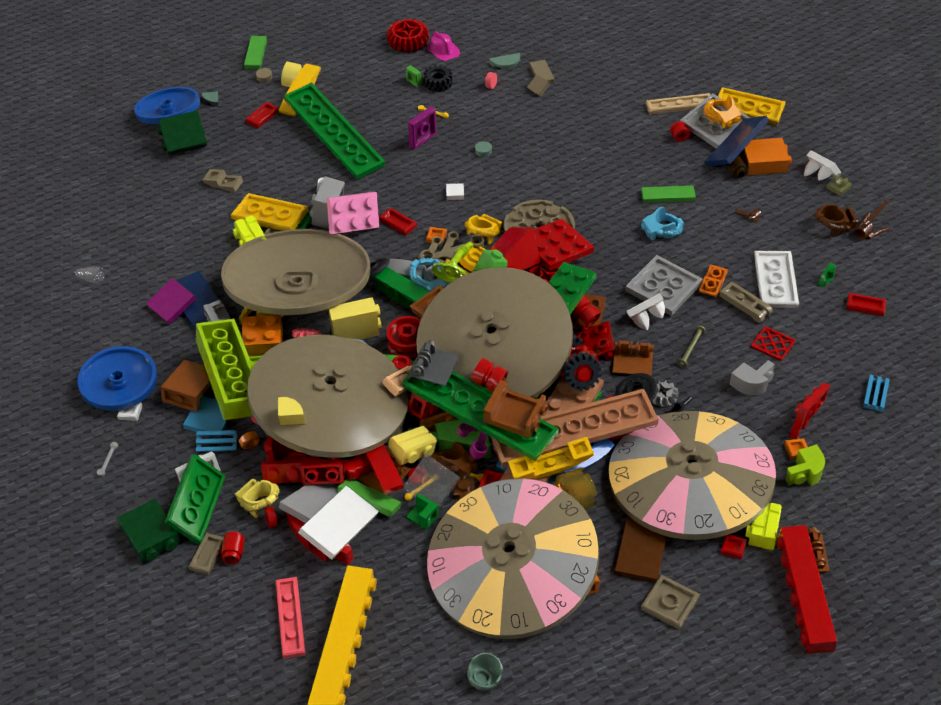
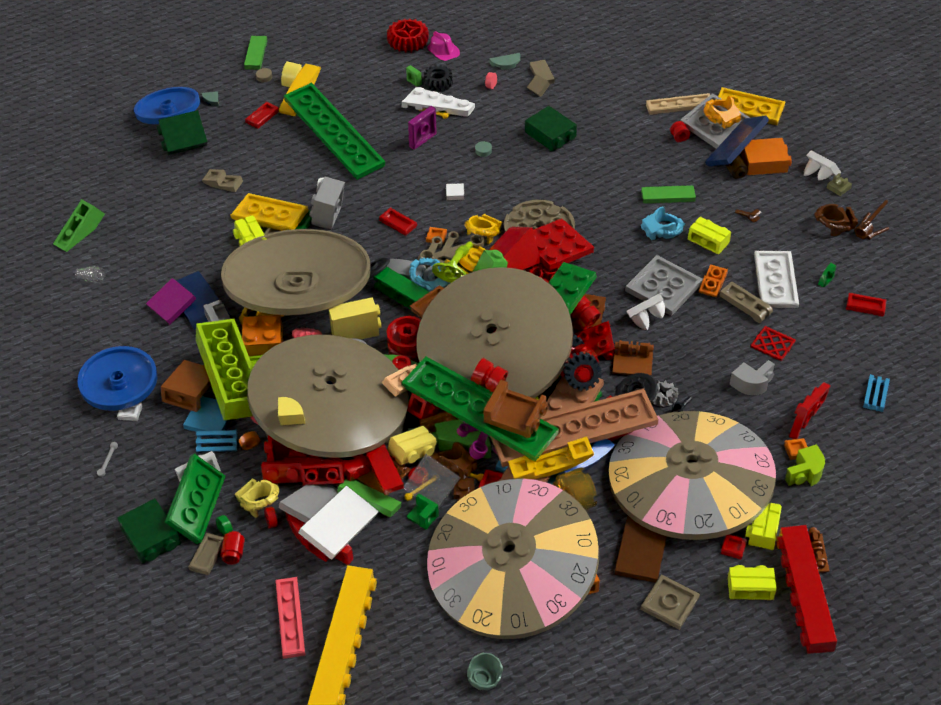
(79, 225): none -> bright green slope
(223, 524): none -> green tile
(352, 212): bright pink plate -> none
(423, 99): none -> white wing
(433, 364): dark grey hinge -> none
(550, 128): none -> dark green brick
(683, 362): olive axle -> none
(709, 235): none -> neon yellow brick
(751, 583): none -> neon yellow brick

